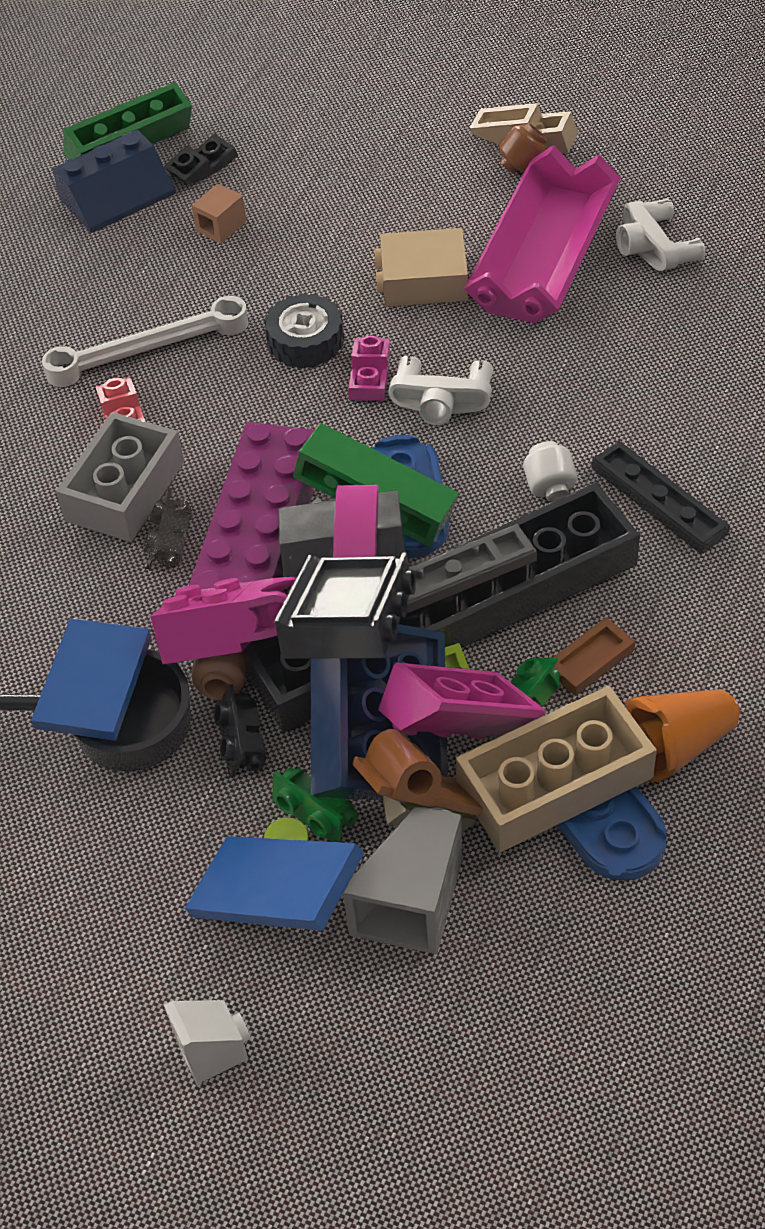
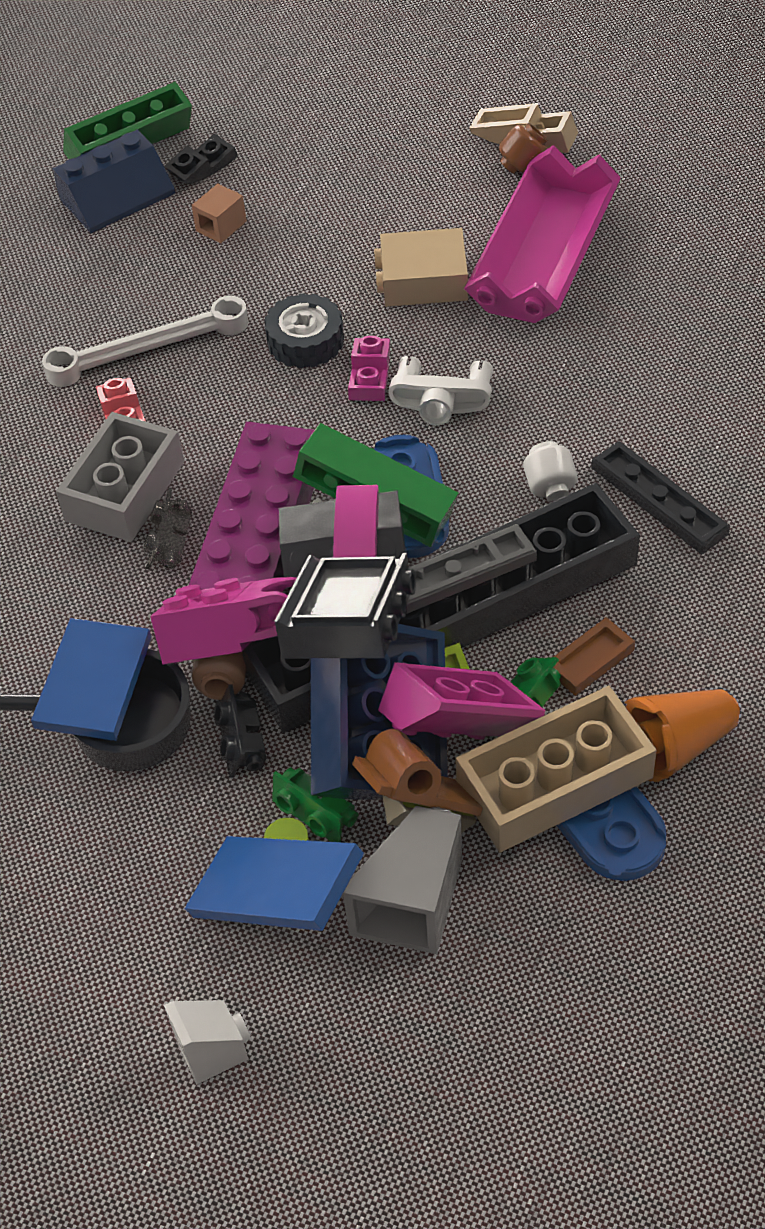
(645, 237): white connector -> none

